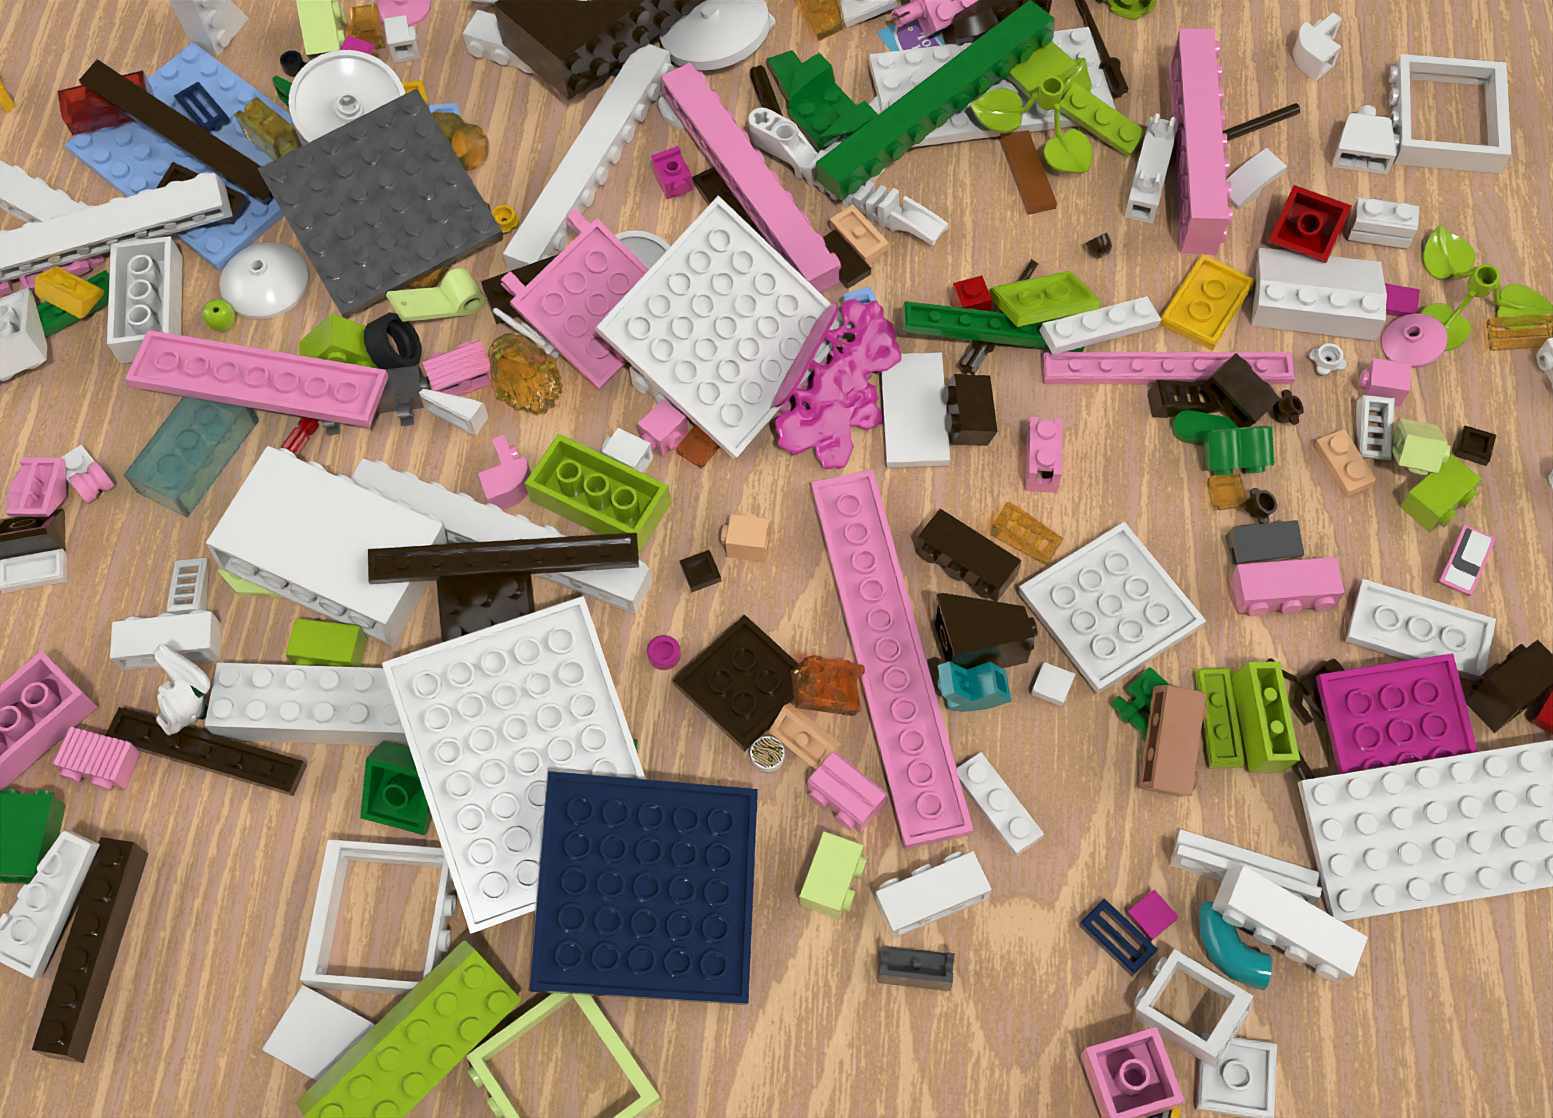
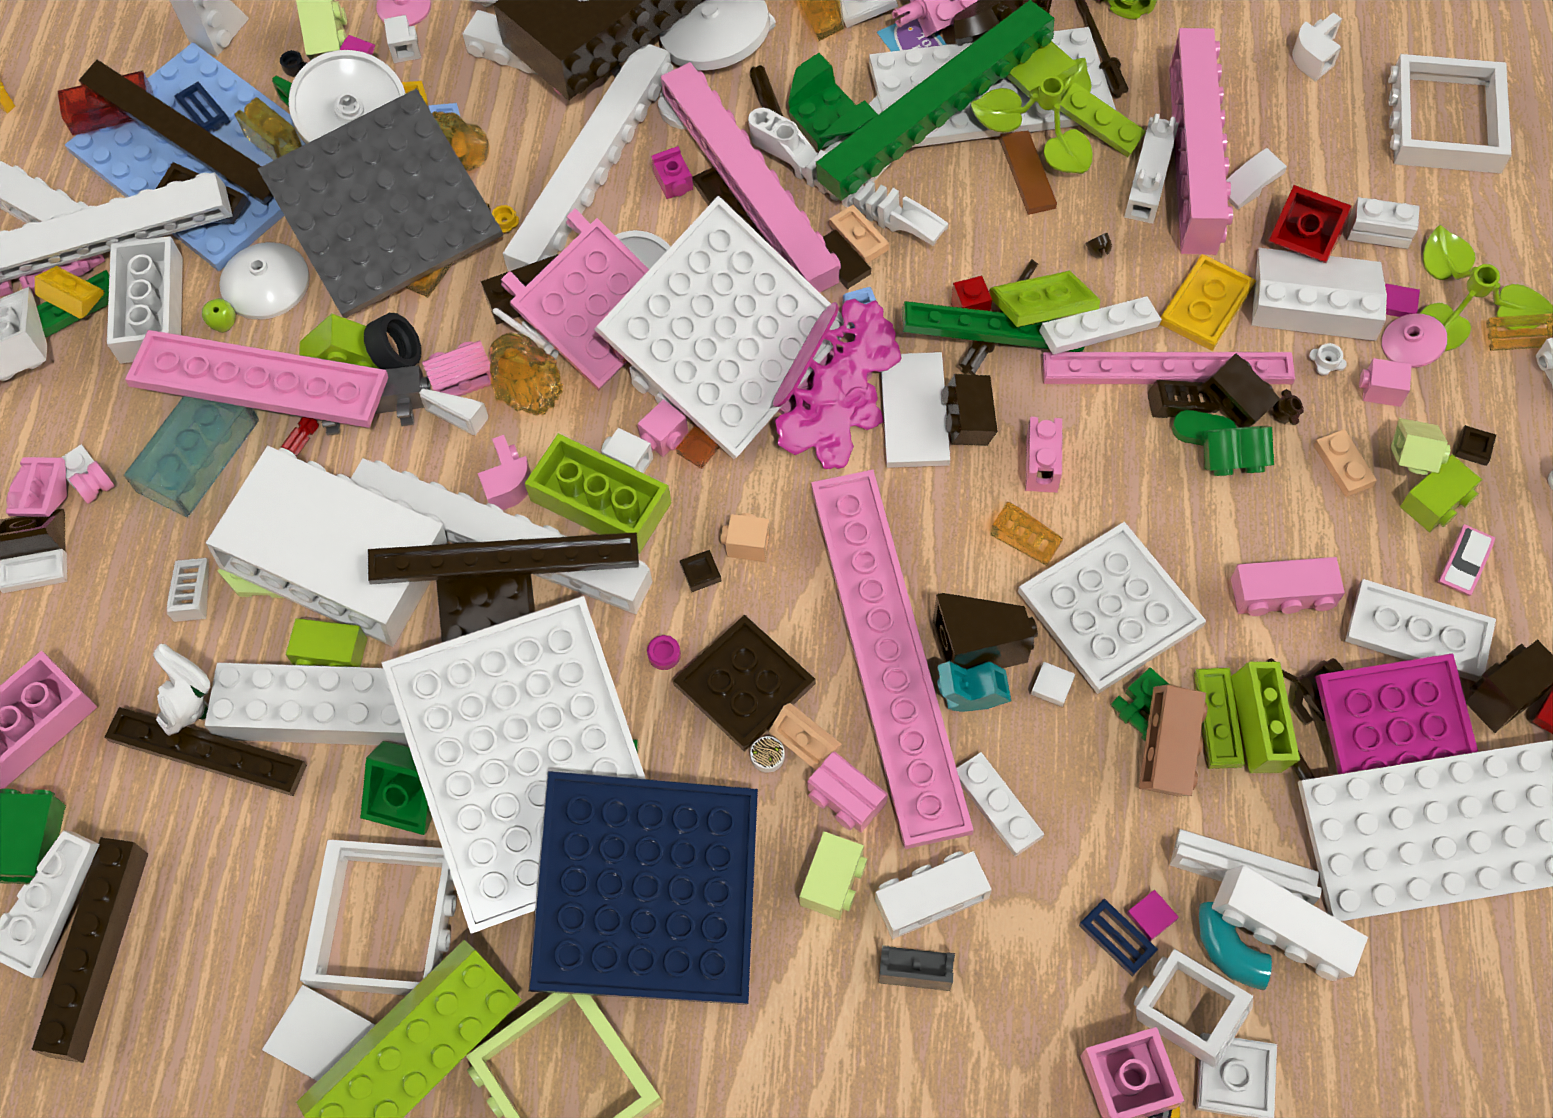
(95, 758): bright pink brick -> none
(190, 635): white brick -> none
(367, 25): clear yellow brick -> none
(455, 297): yellowish green door -> none
(783, 68): green slope -> none
(827, 685): clear orange bracket -> none
(968, 555): dark brown brick -> none
(1226, 492): clear yellow tile -> none
(1260, 505): dark brown plate -> none
(1262, 121): dark brown bar -> none
(1264, 542): dark grey hinge -> none
(1366, 143): white torso -> none
(1386, 407): white slope -> none

